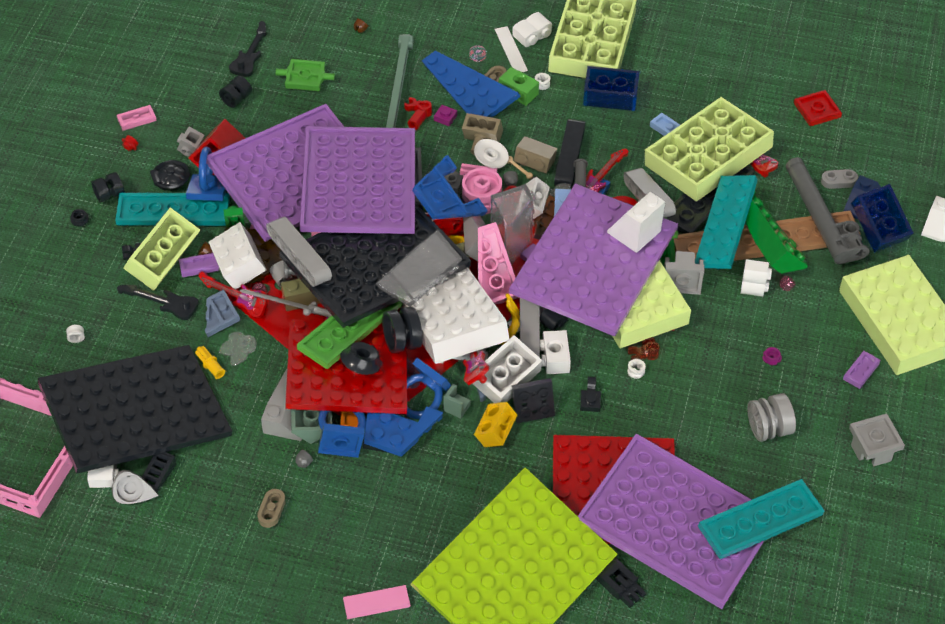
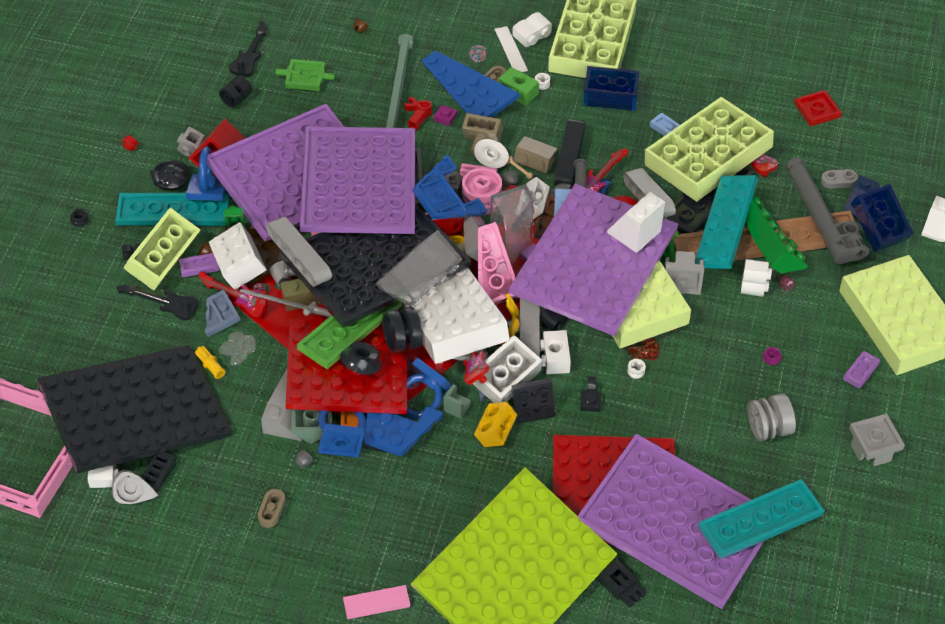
(75, 333): white bush -> none
(101, 188): black wheel -> none
(136, 117): bright pink tile -> none

